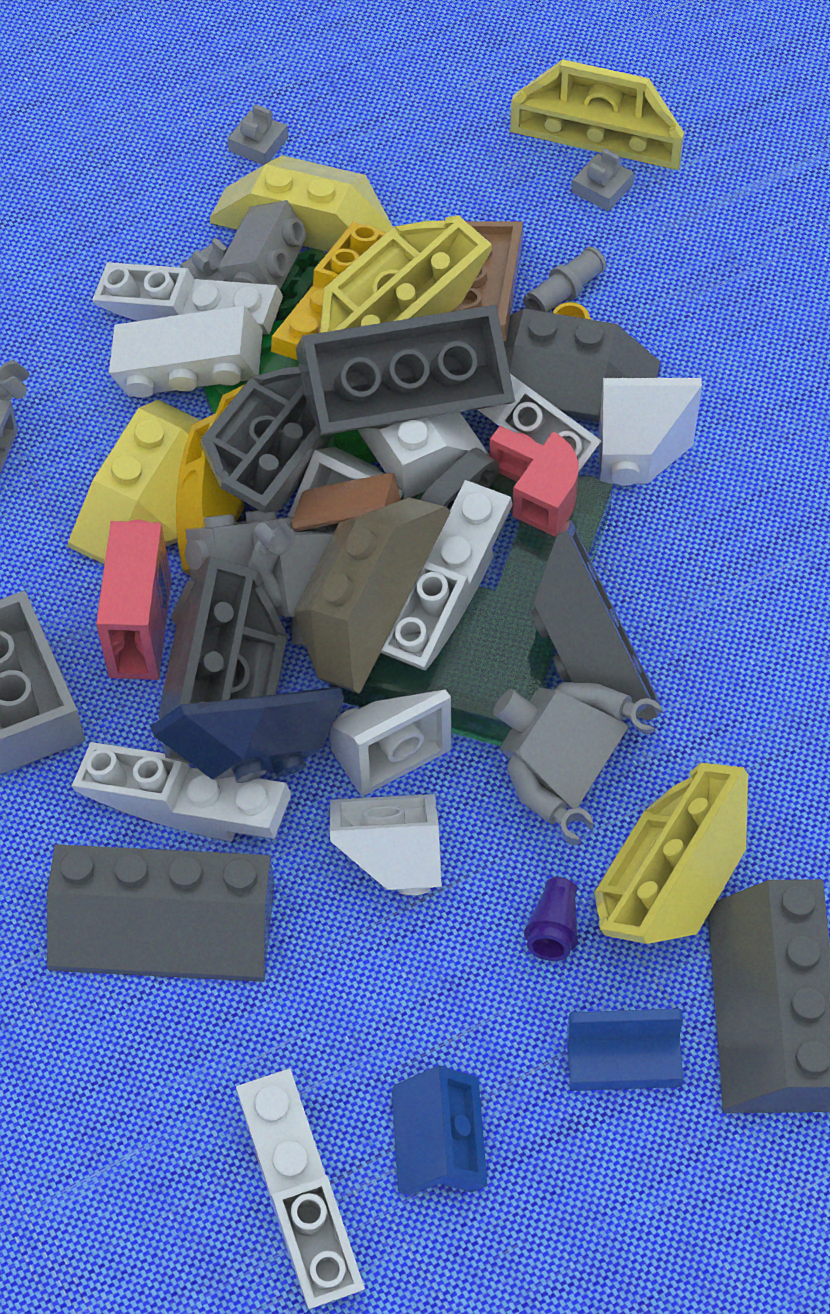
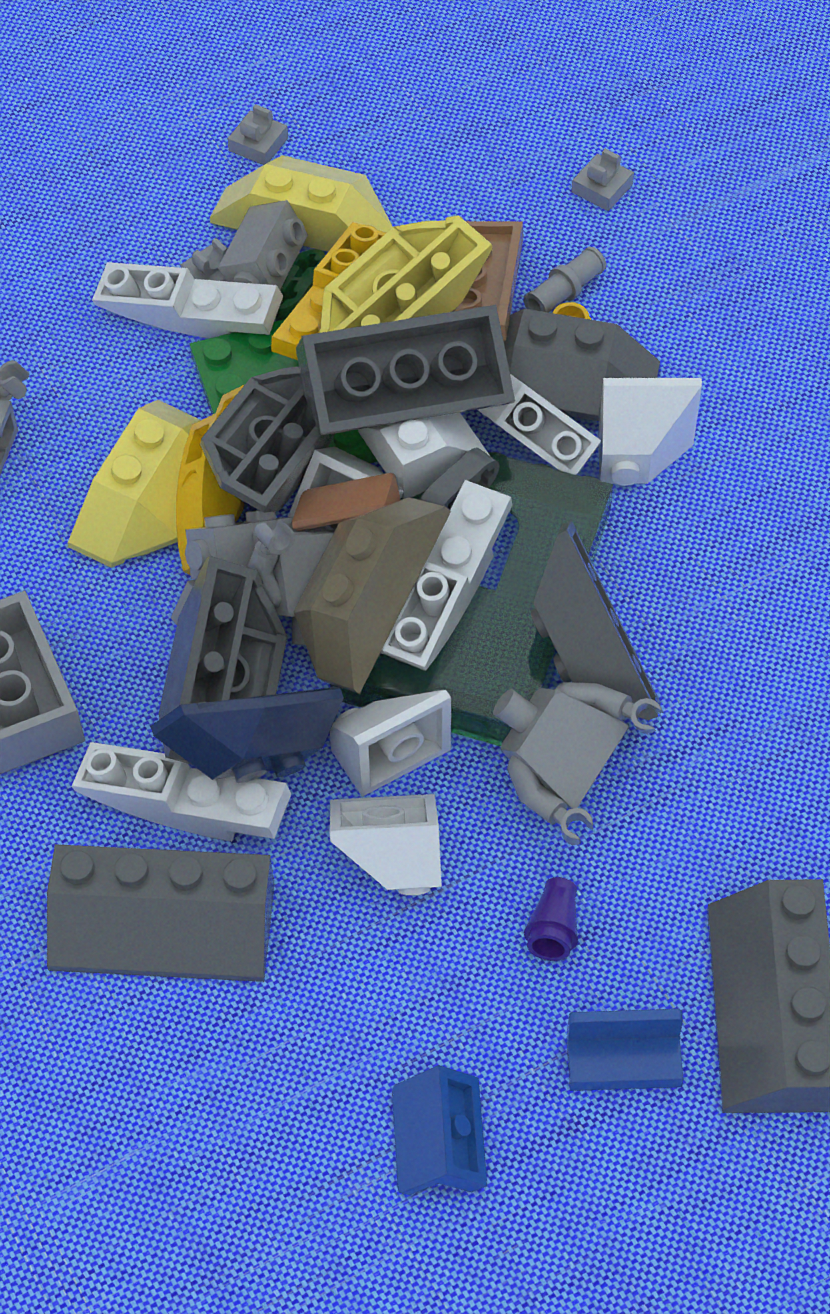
(134, 600): coral brick -> none
(186, 351): white brick -> none
(299, 1189): white slope -> none
(543, 474): coral brick -> none
(599, 111): light yellow wedge -> none
(677, 858): light yellow wedge -> none

